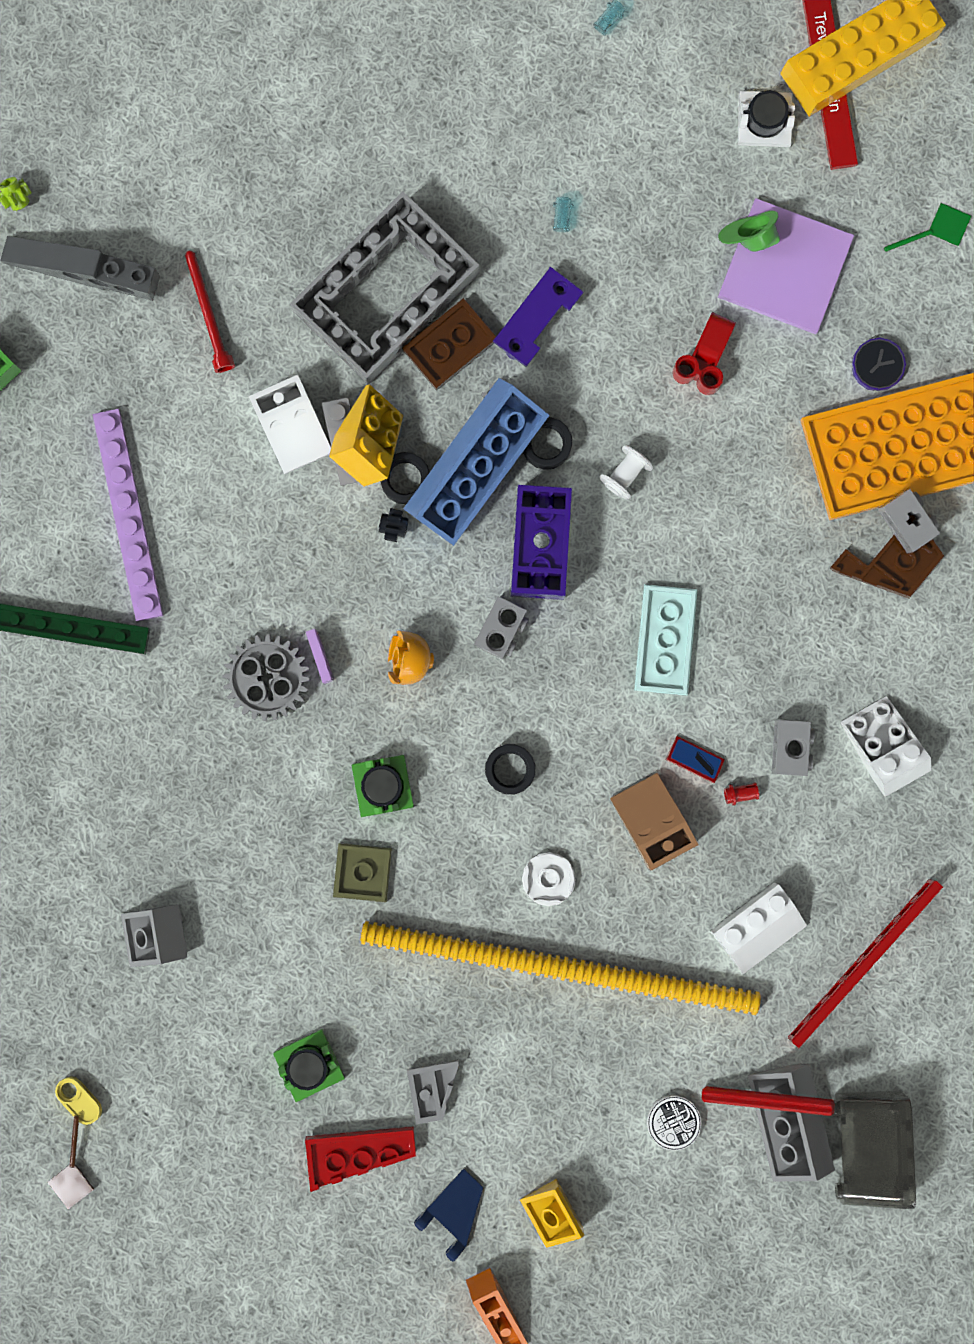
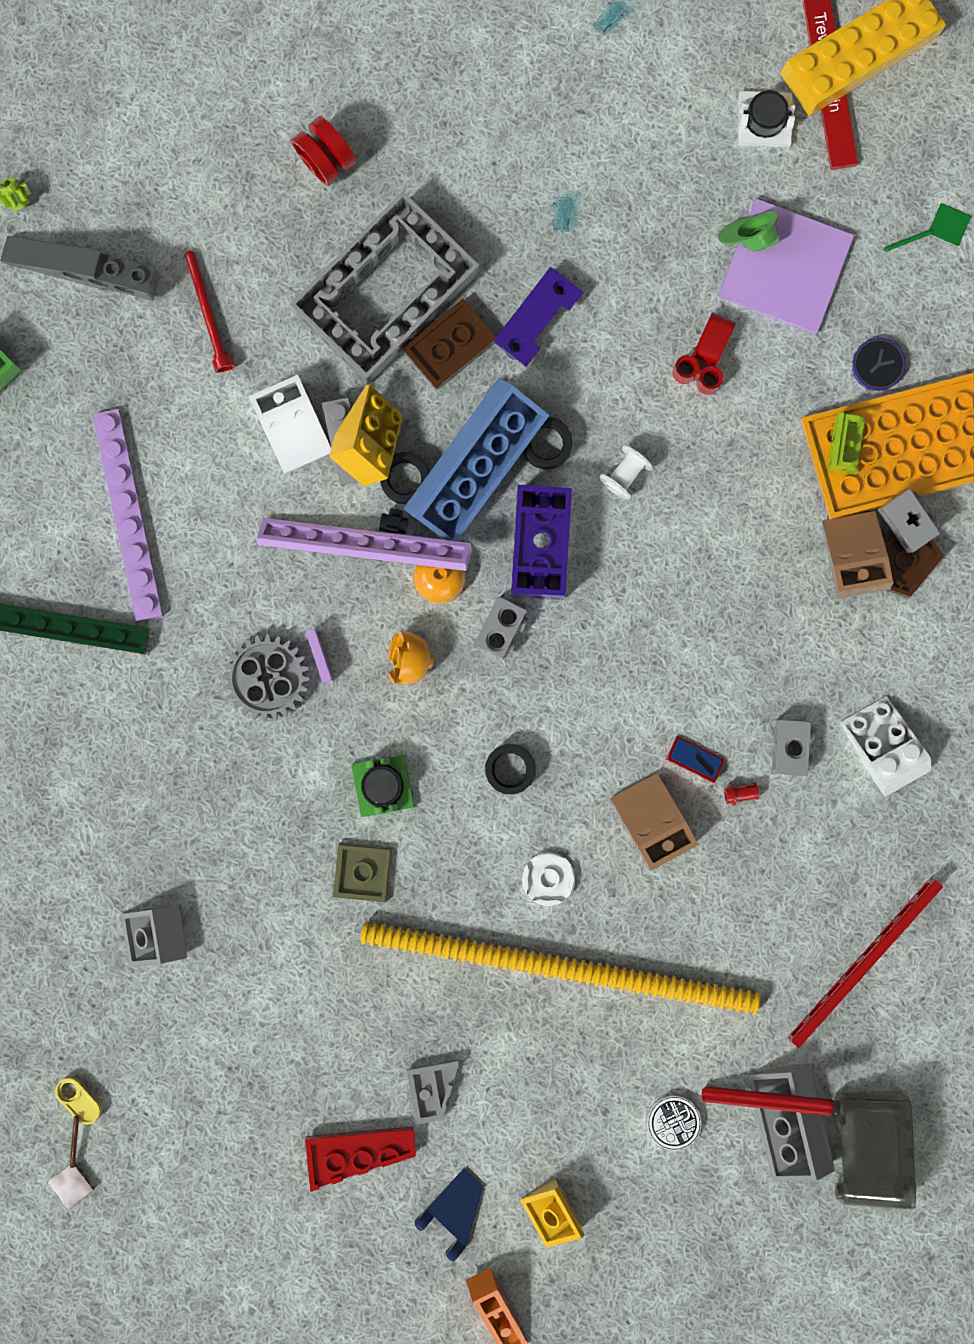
(307, 1068): piece -> none
(323, 150): none -> red wheel
(364, 544): none -> lavender plate
(439, 584): none -> light orange cylinder
(665, 640): light aqua tile -> none
(759, 927): white slope -> none
(846, 443): none -> lime hinge
(857, 555): none -> medium nougat slope

